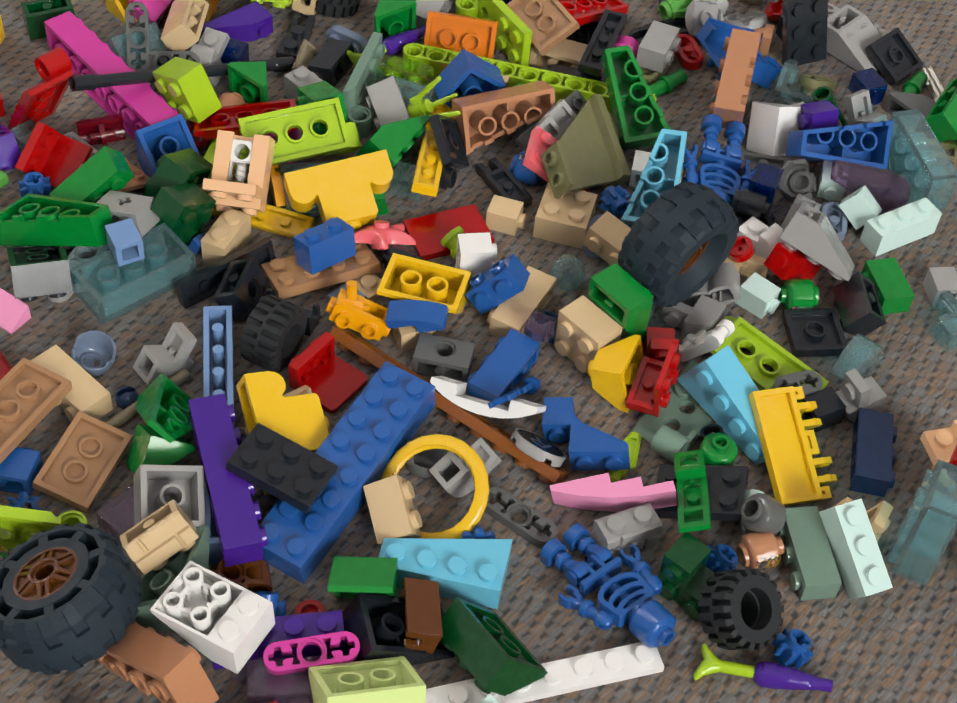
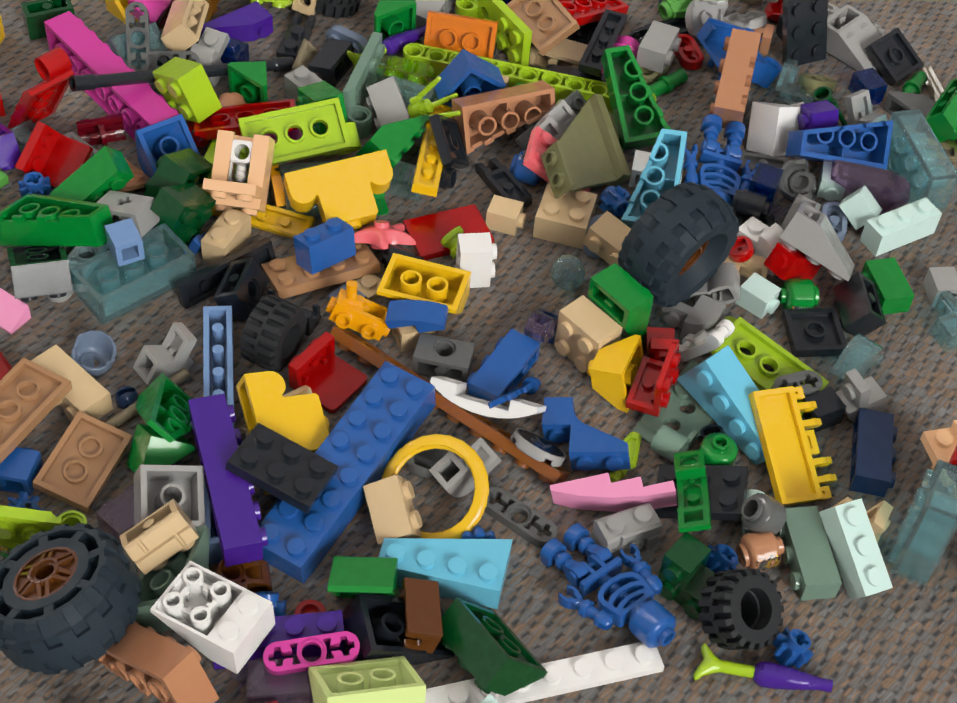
(497, 284): blue brick -> none
(517, 310): tan brick -> none

